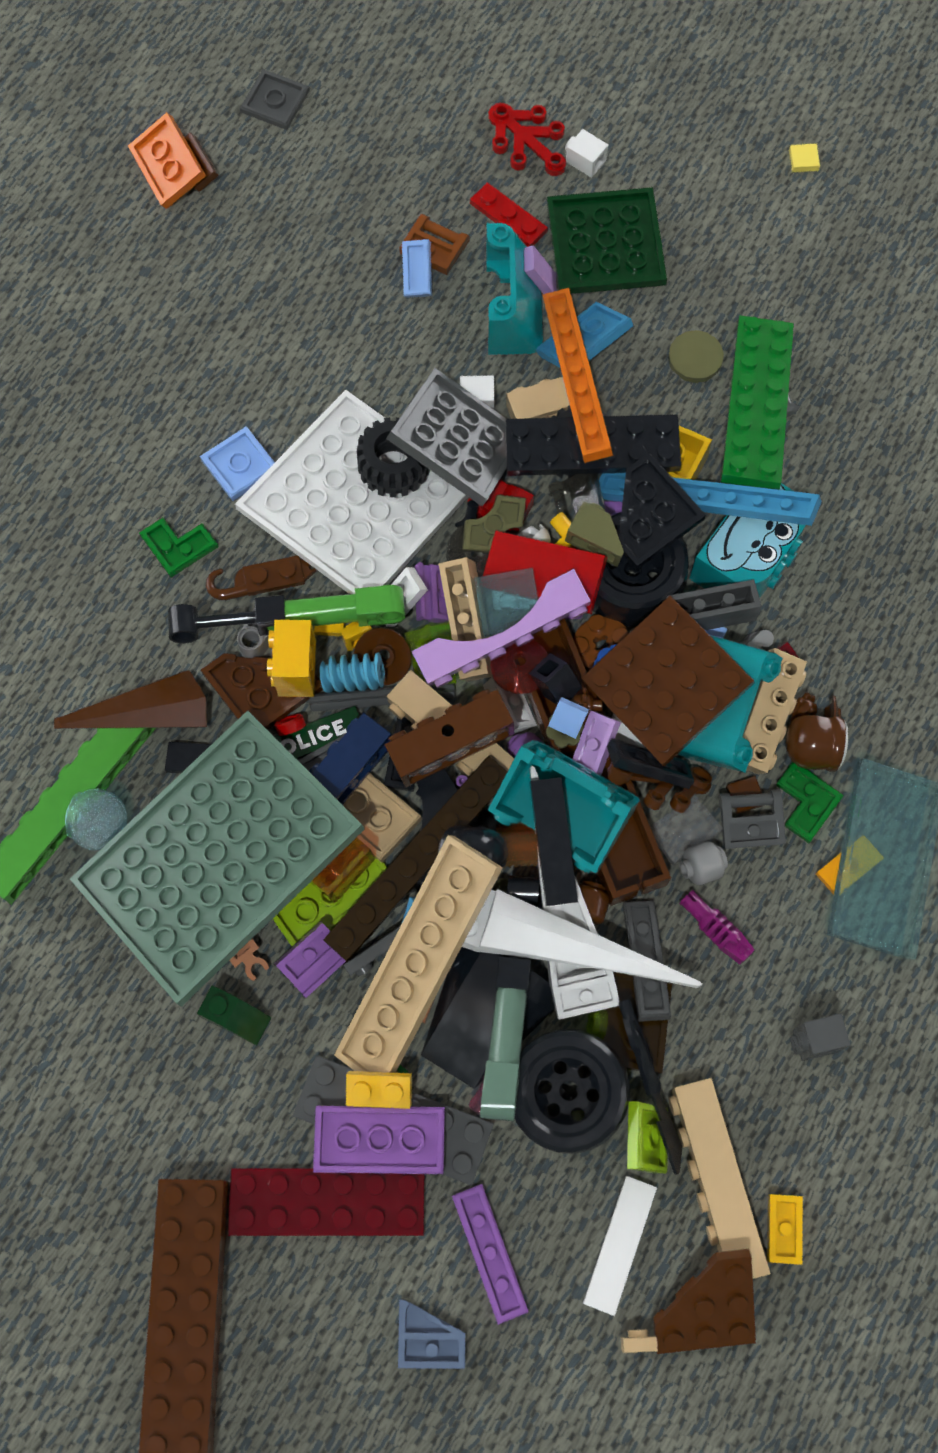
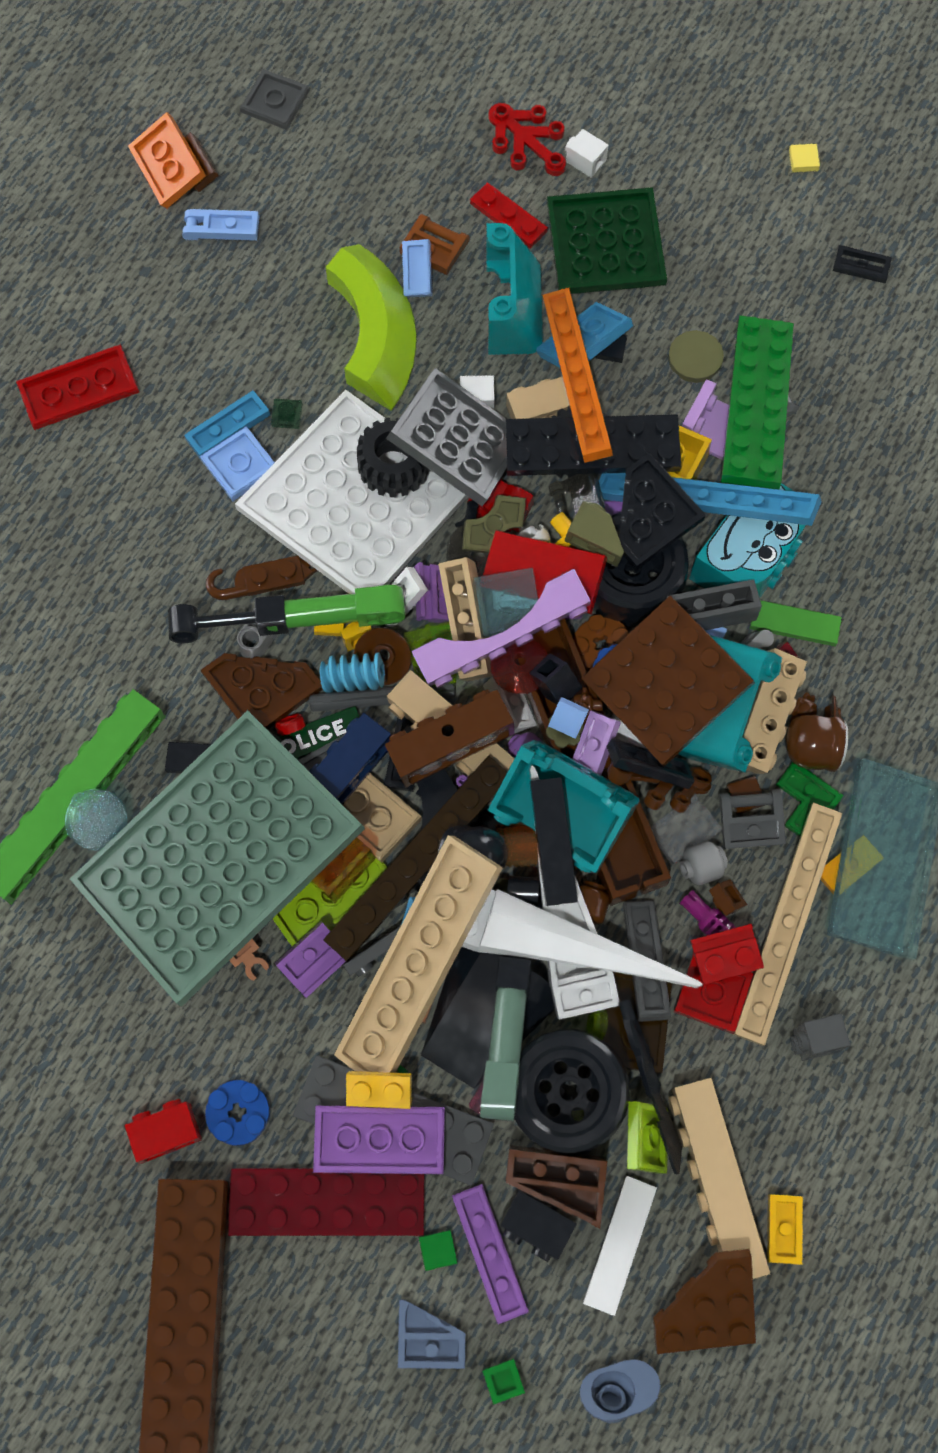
(77, 387): none -> red tile
(162, 704): reddish brown wedge -> none
(163, 1131): none -> red brick
(177, 553): green tile -> none
(220, 224): none -> light blue plate
(221, 1103): none -> blue plate
(233, 1015): dark green slope -> none
(242, 413): none -> dark azure plate
(286, 413): none -> clear green plate
(293, 658): yellow brick -> none
(386, 322): none -> lime brick
(438, 1250): none -> green tile
(503, 1381): none -> green plate
(538, 1226): none -> black brick
(539, 270): lavender tile -> none
(561, 1179): none -> reddish brown wedge
(614, 351): none -> black tile
(620, 1390): none -> sand blue piece
(638, 1342): tan plate -> none
(709, 418): none -> lavender bracket
(714, 1003): none -> red plate
(726, 954): none -> red plate
(727, 897): none -> reddish brown plate
(788, 924): none -> tan plate
(798, 623): none -> bright green tile
(861, 267): none -> black tile

